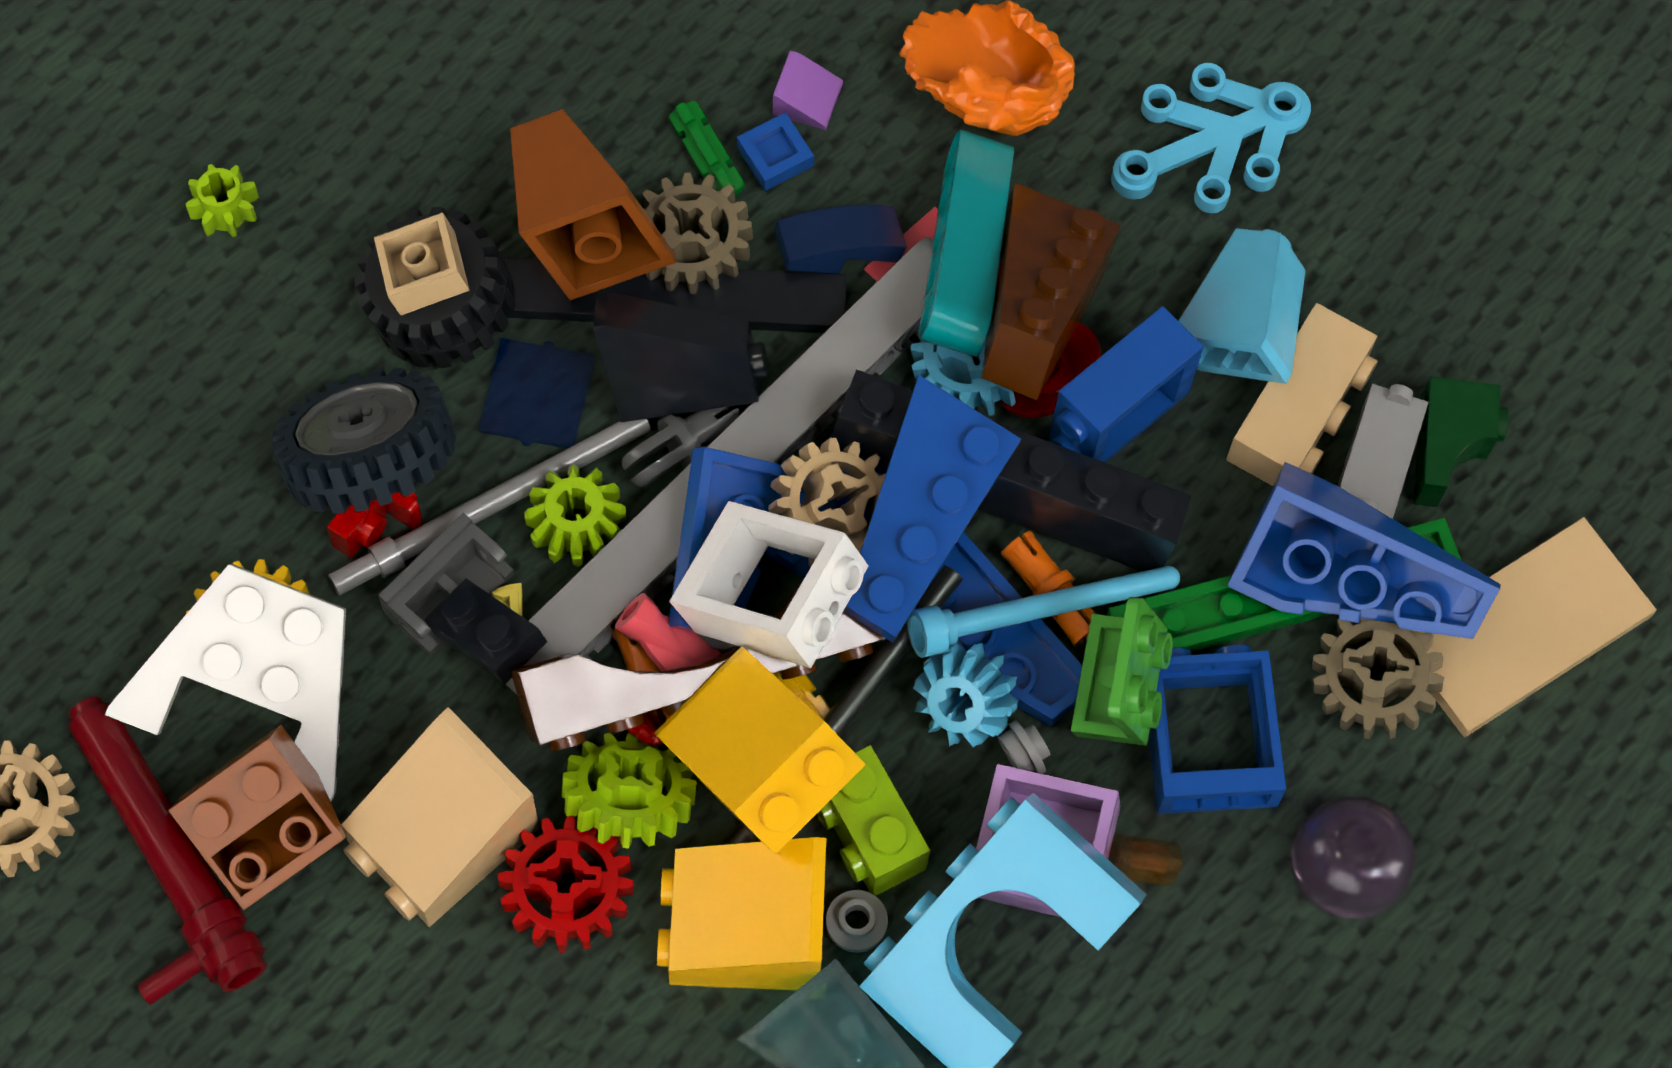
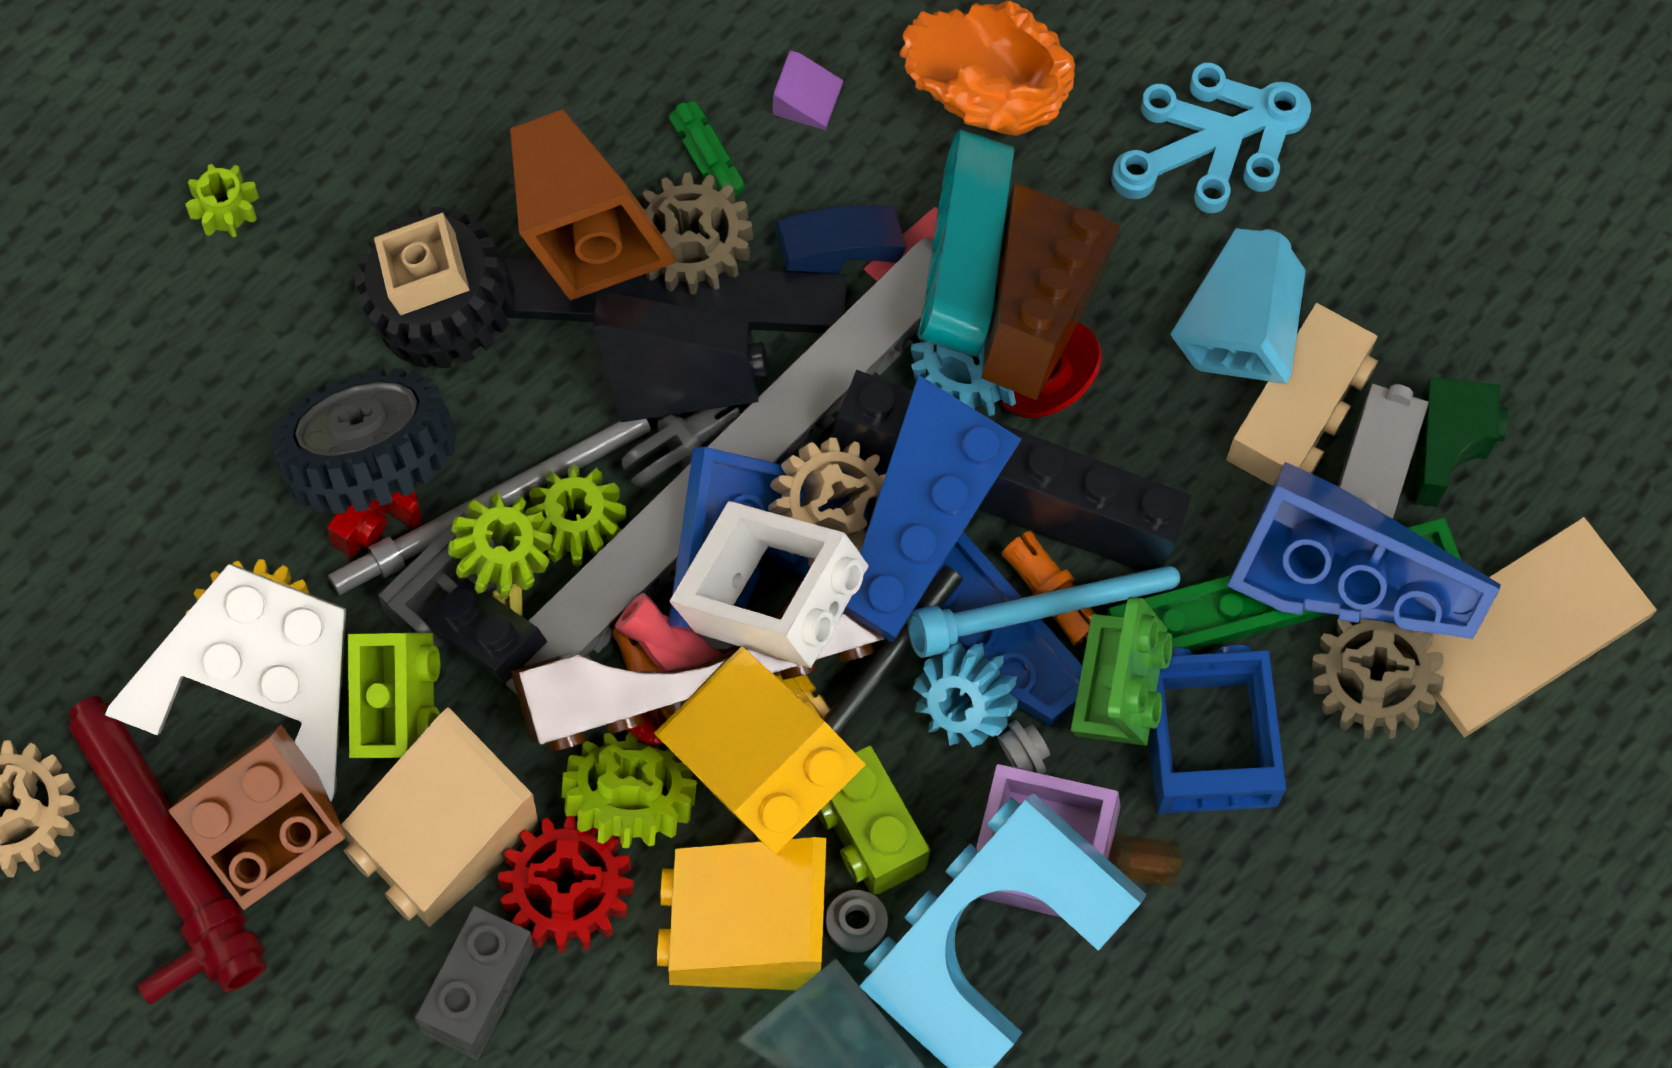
(390, 692): none -> lime brick
(475, 983): none -> dark grey brick
(498, 564): none -> lime gear
(537, 393): clear blue piece -> none
(775, 151): blue plate -> none
(1127, 388): blue window -> none
(1353, 857): clear purple cylinder -> none

